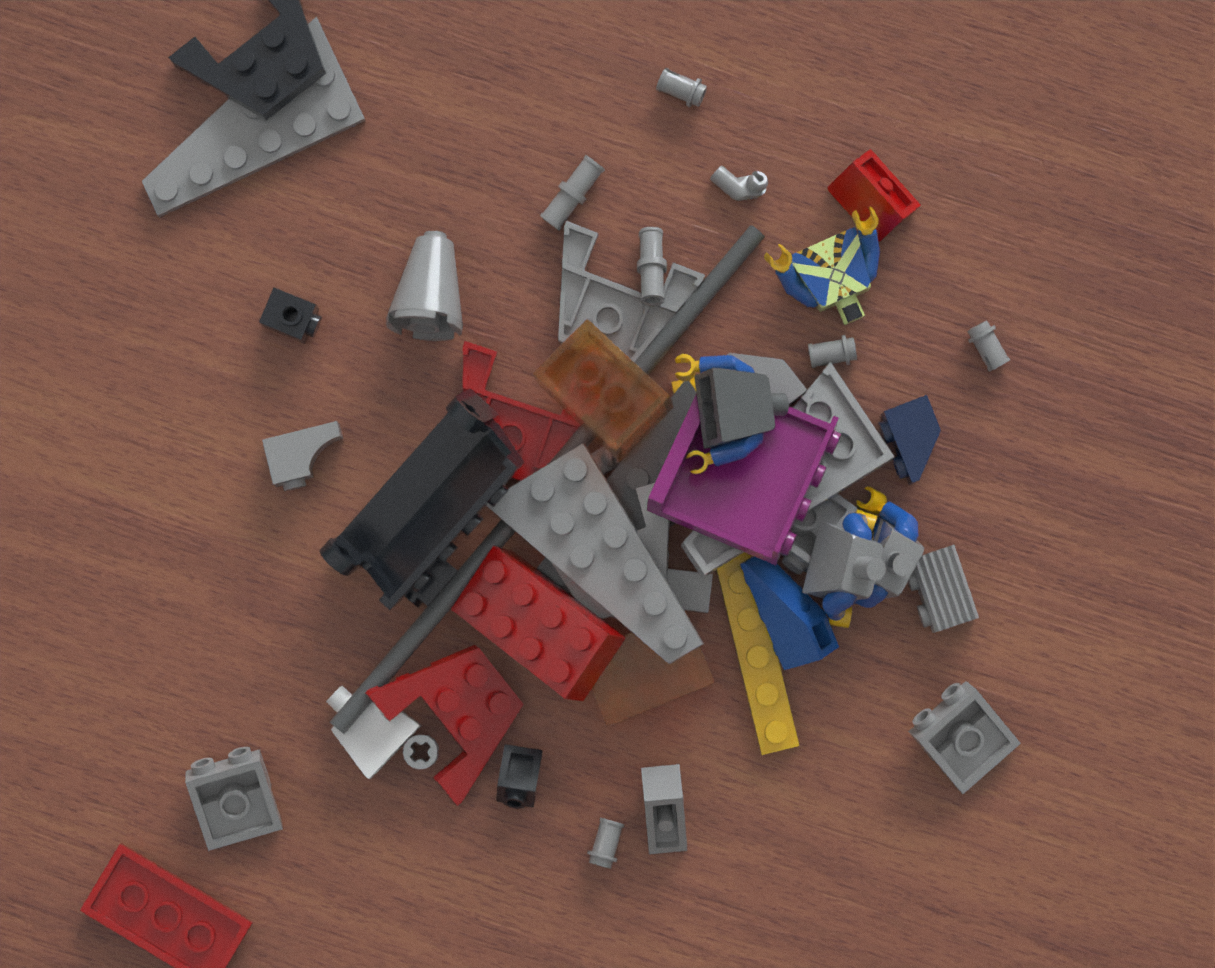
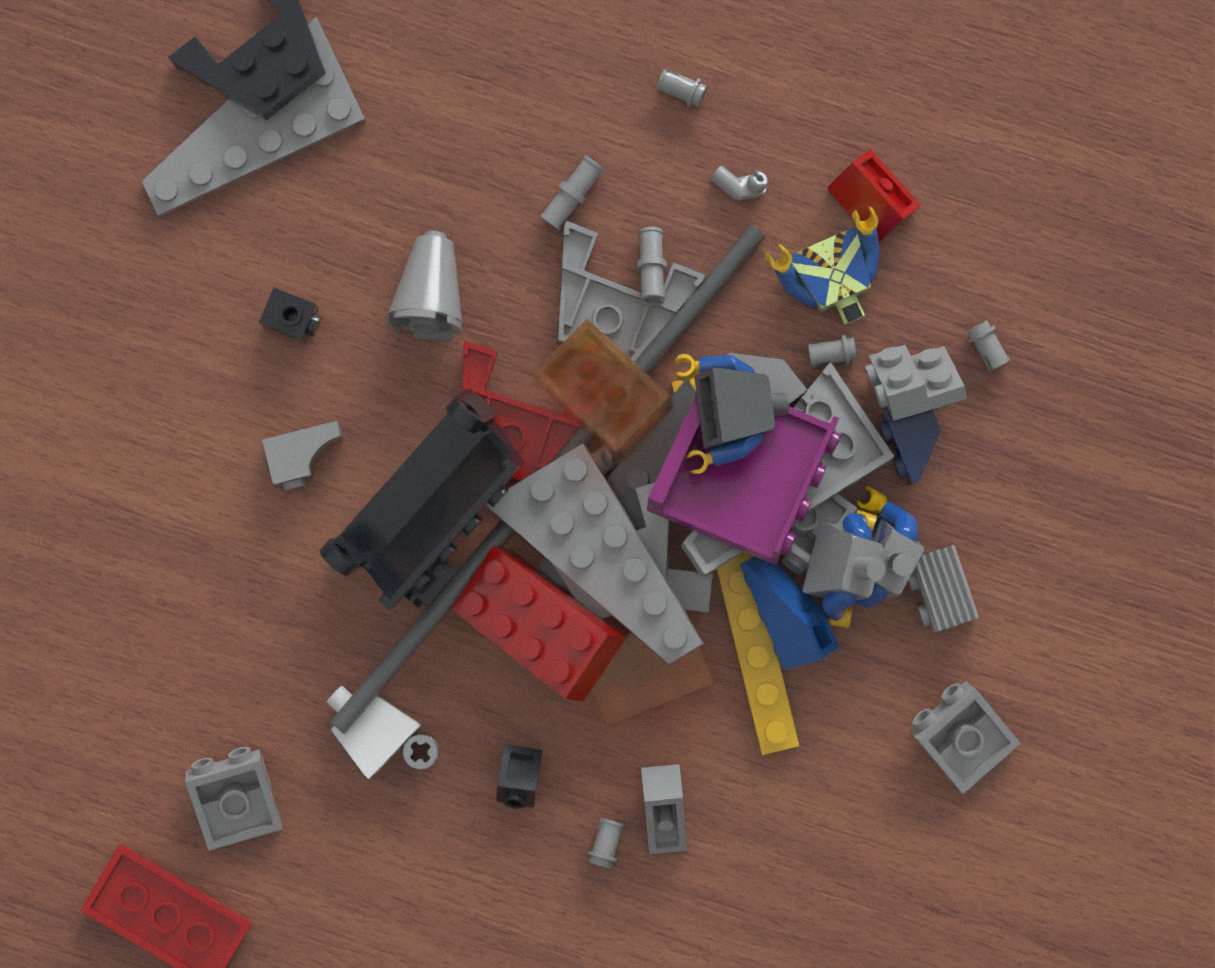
(469, 703): red wing -> none
(914, 382): none -> light grey plate

